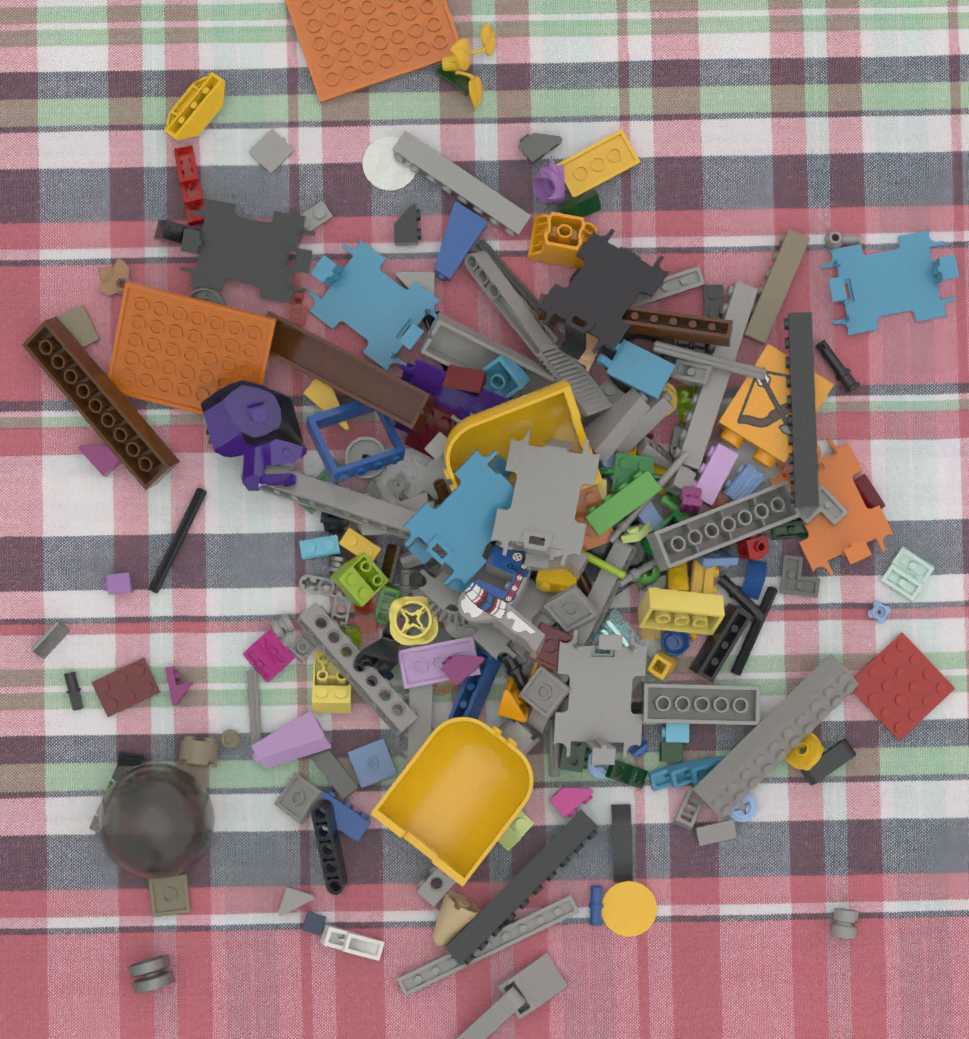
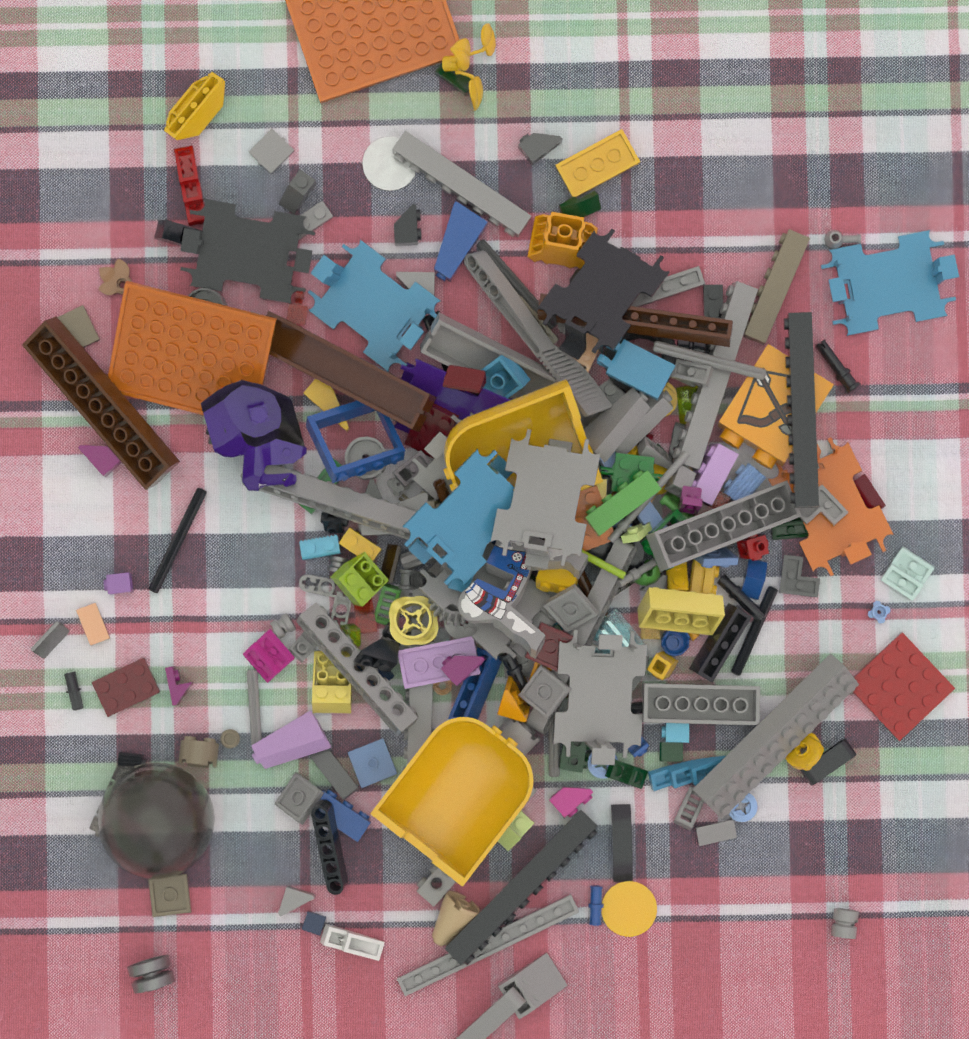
(93, 624): none -> light nougat slope
(297, 191): none -> dark grey slope
(410, 469): none -> flat silver slope
(550, 184): medium lavender hair -> none

